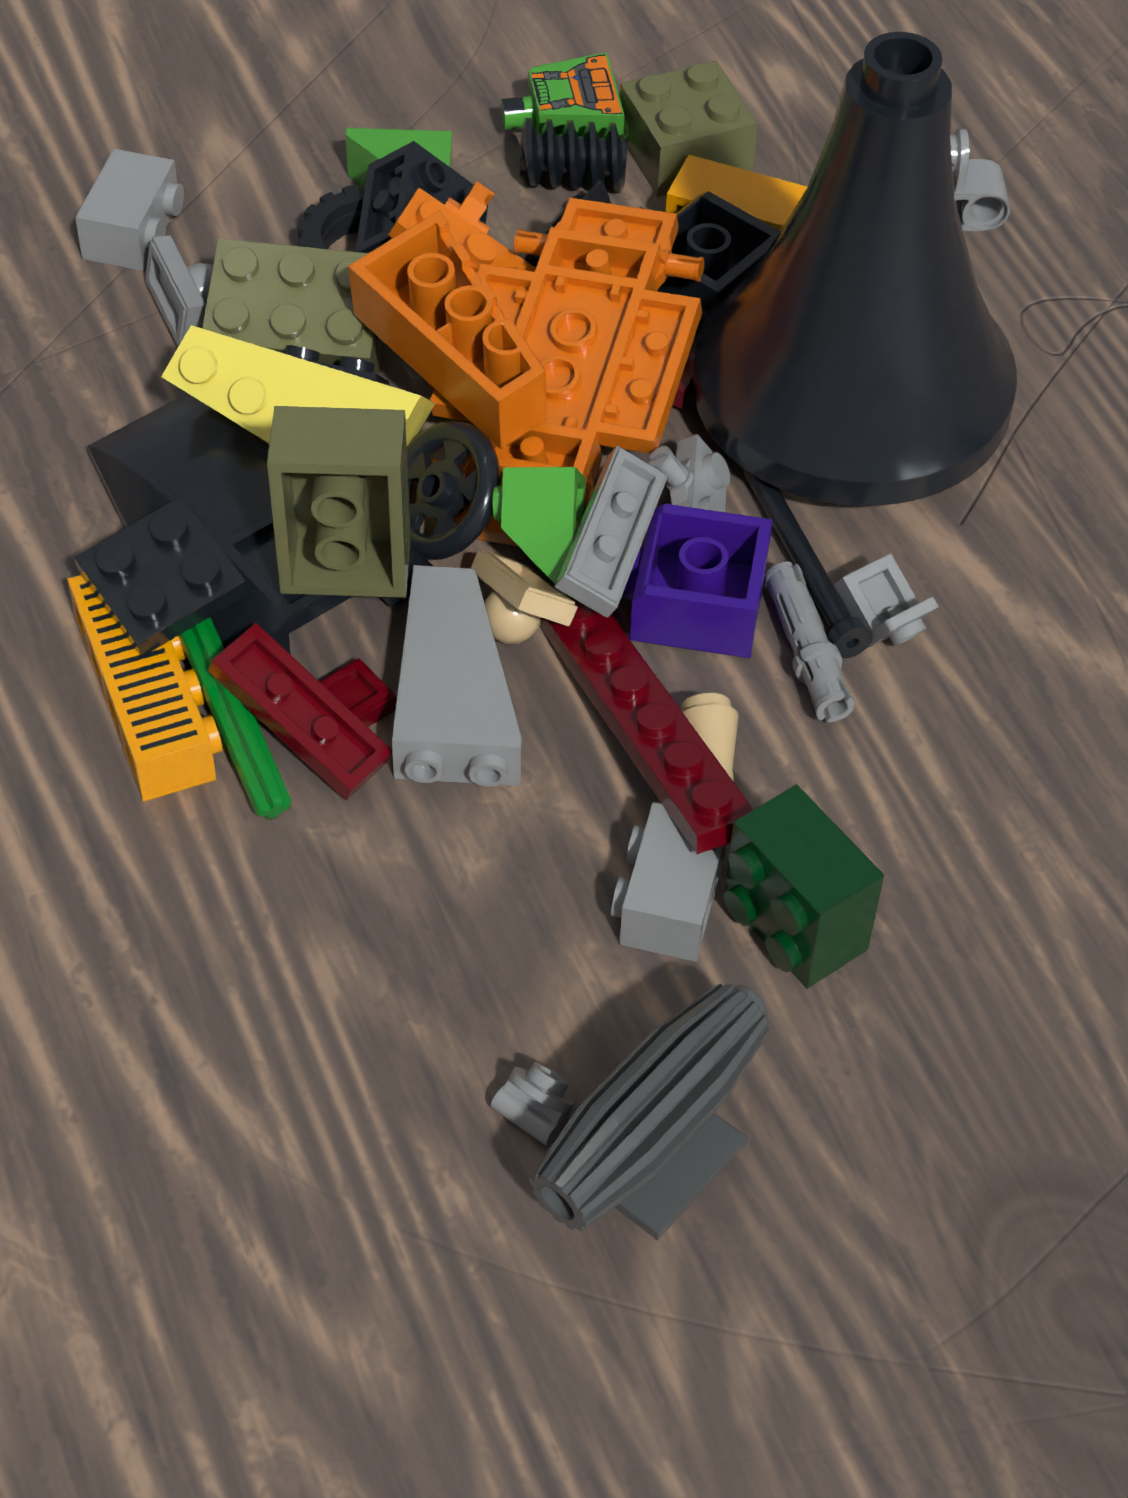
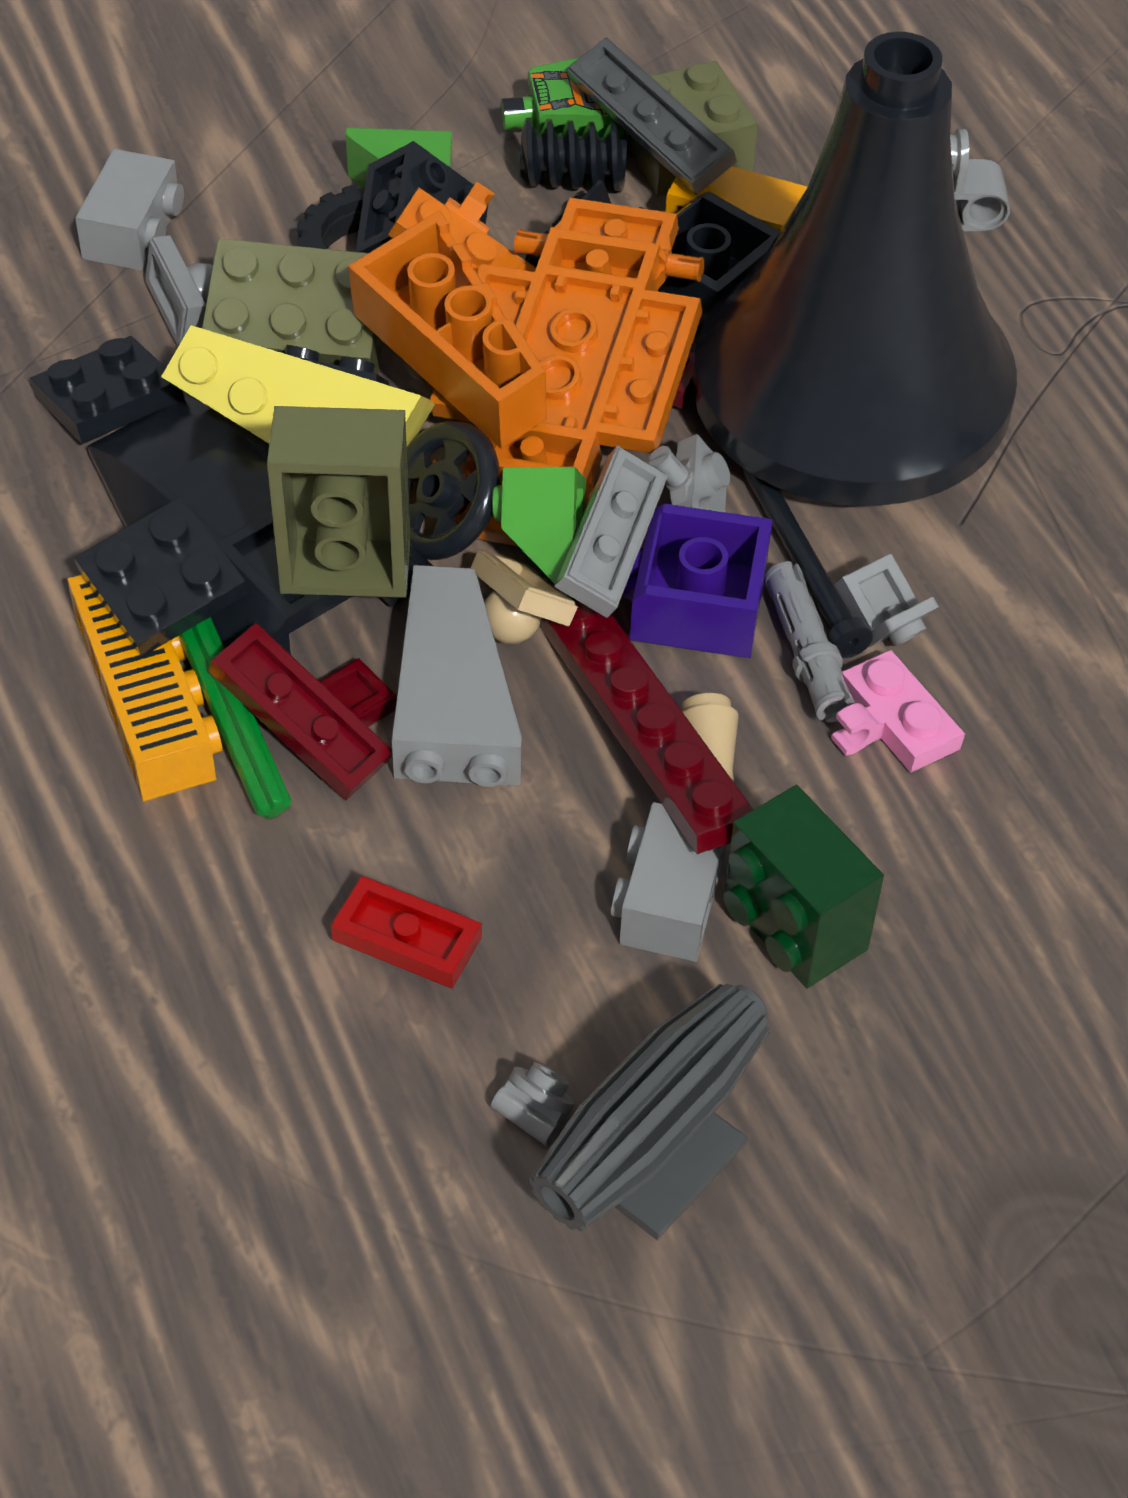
(105, 388): none -> black plate
(406, 931): none -> red plate
(652, 116): none -> dark grey tile
(897, 710): none -> bright pink plate

